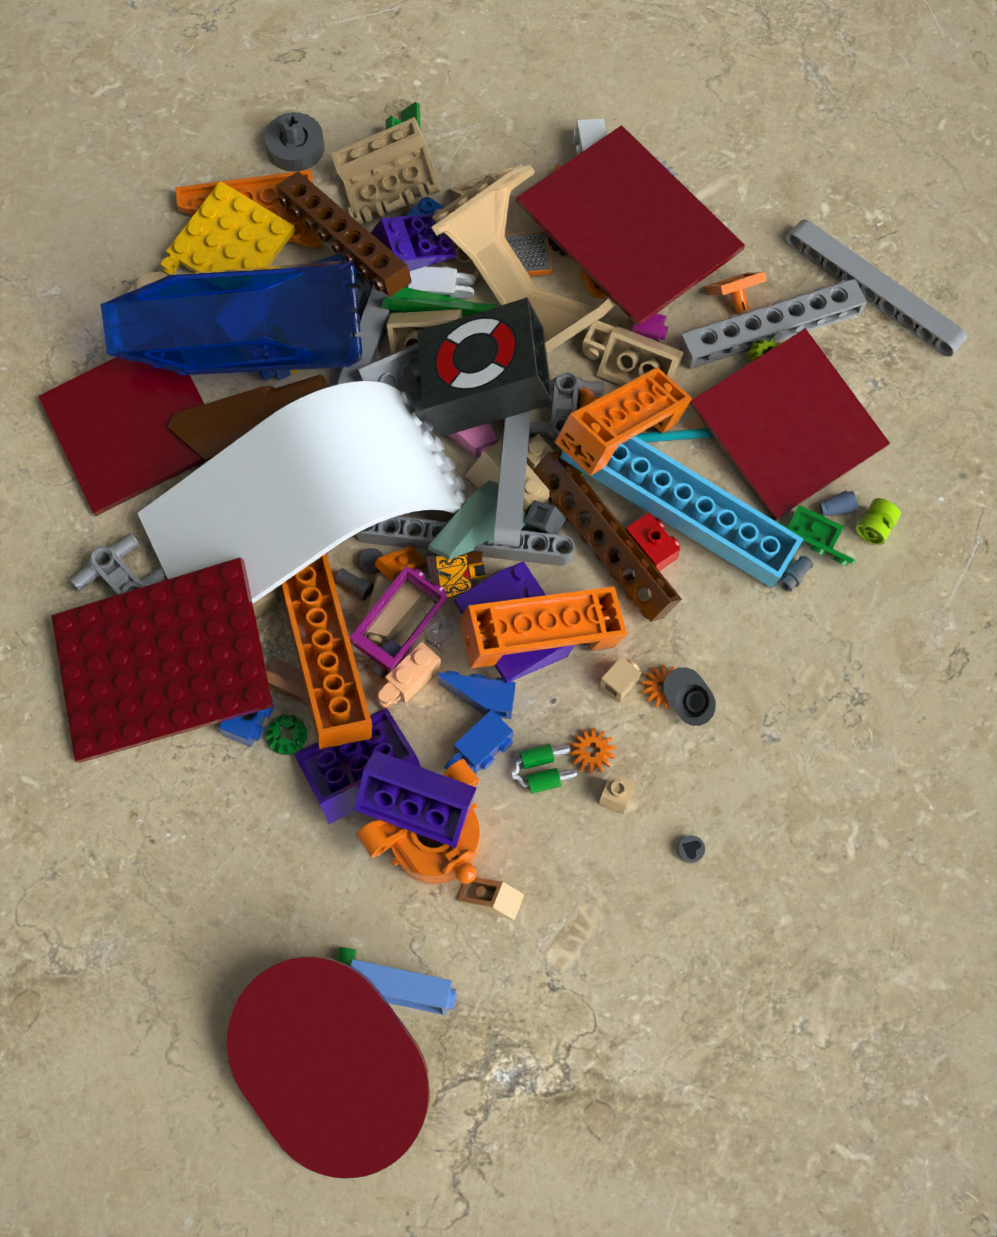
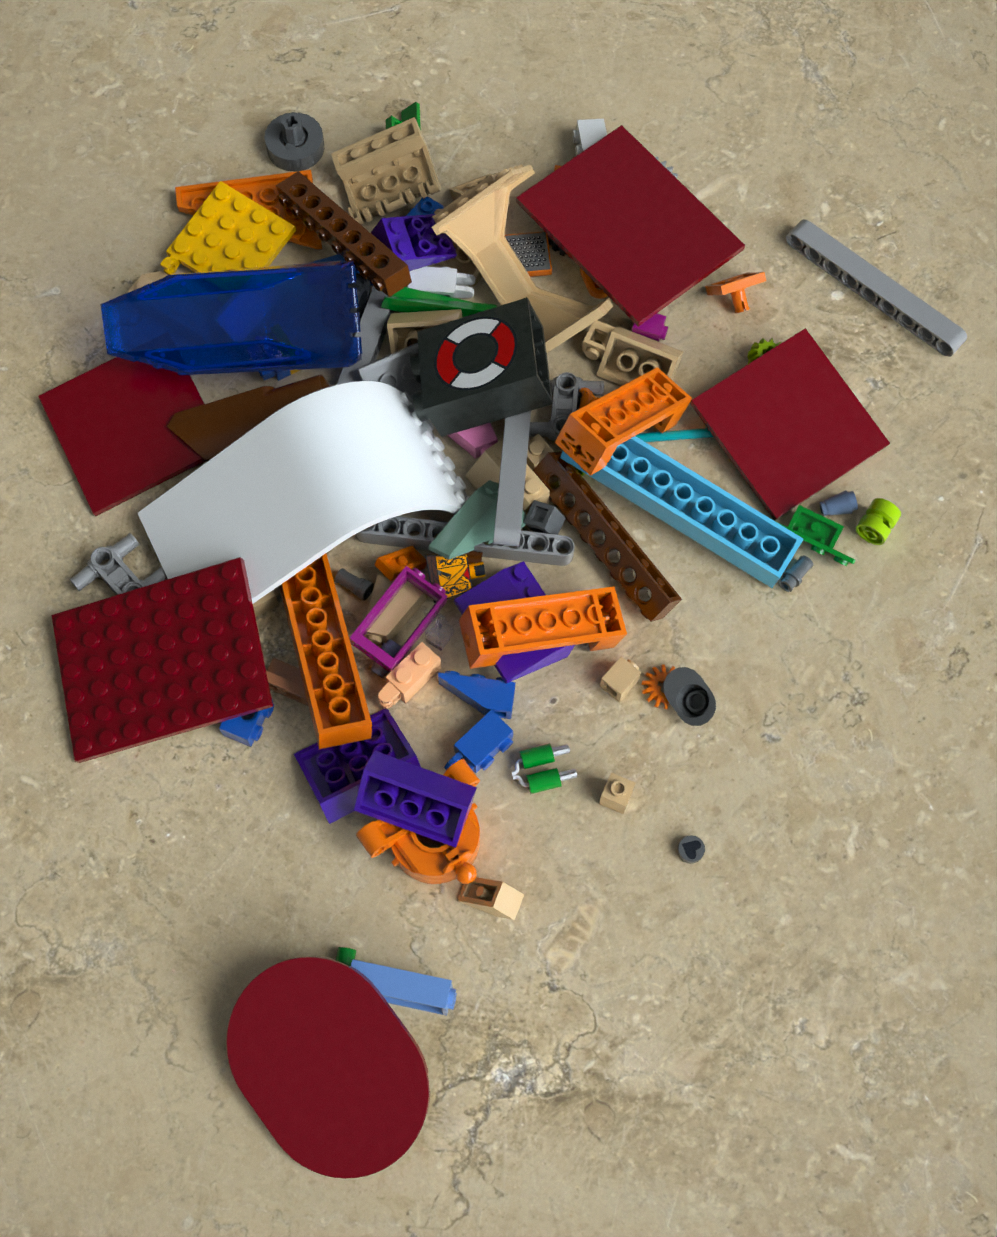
(286, 746): green gear -> none
(367, 560): dark grey tile -> none
(584, 757): orange gear -> none
(654, 540): red brick -> none
(848, 305): light grey brick -> none

